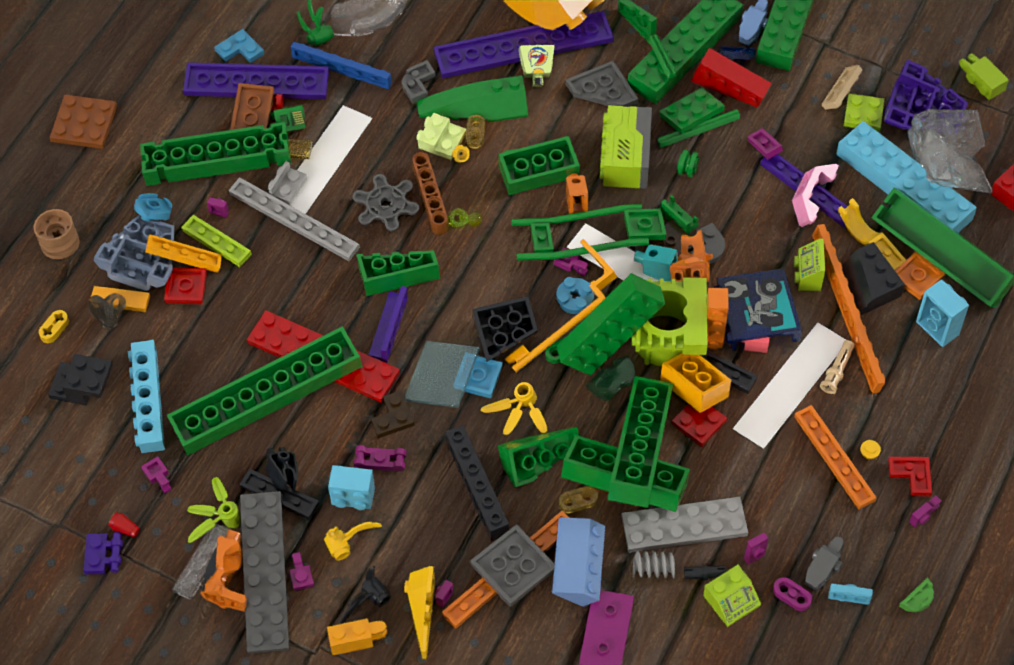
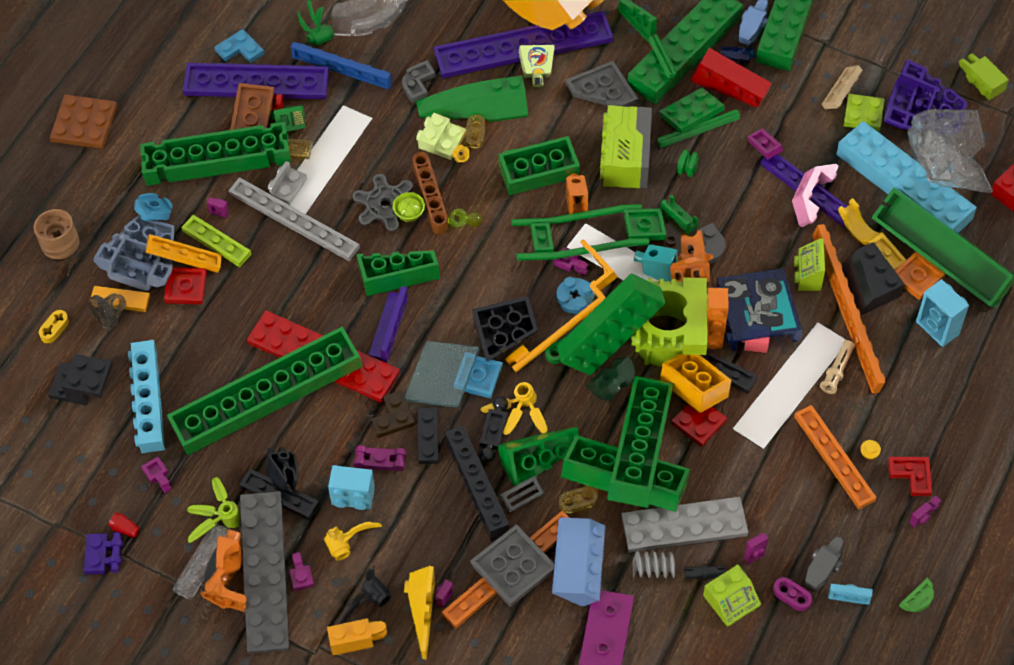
(408, 206): none -> lime hat
(428, 436): none -> black plate
(493, 429): none -> black plate
(507, 501): none -> dark grey tile

